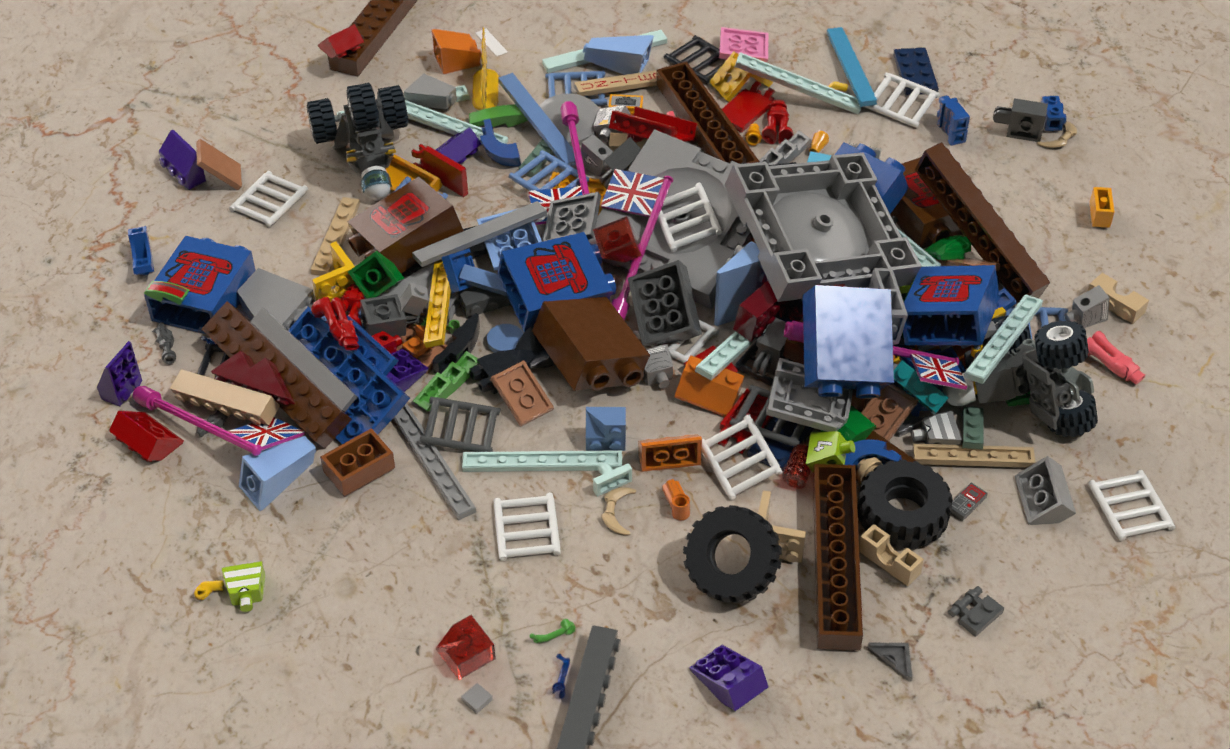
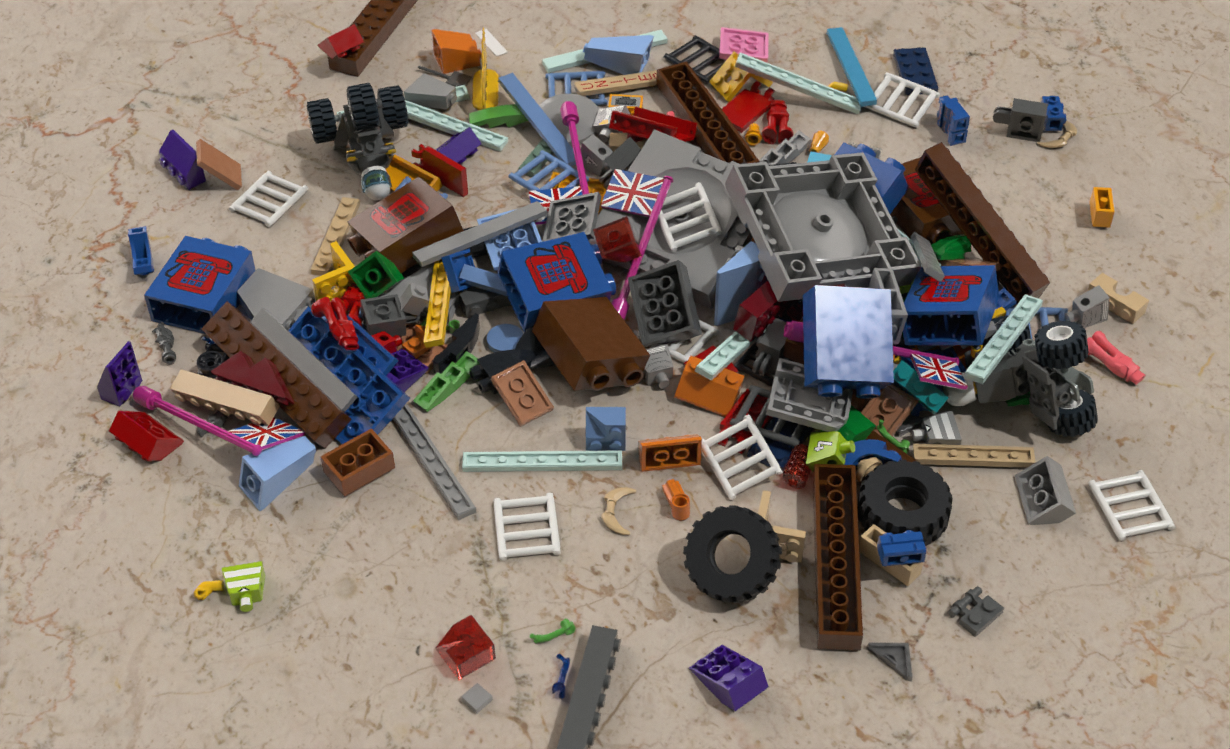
(160, 290): slope -> none
(207, 362): none -> black wheel
(455, 79): none -> dark grey piece
(455, 405): dark grey bar -> none
(499, 152): blue arch -> none
(611, 479): light aqua tile -> none
(901, 548): none -> blue brick
(903, 445): none -> bright green piece
(927, 257): none -> light grey tile
(968, 501): dark grey tile -> none
(973, 428): sand green plate -> none

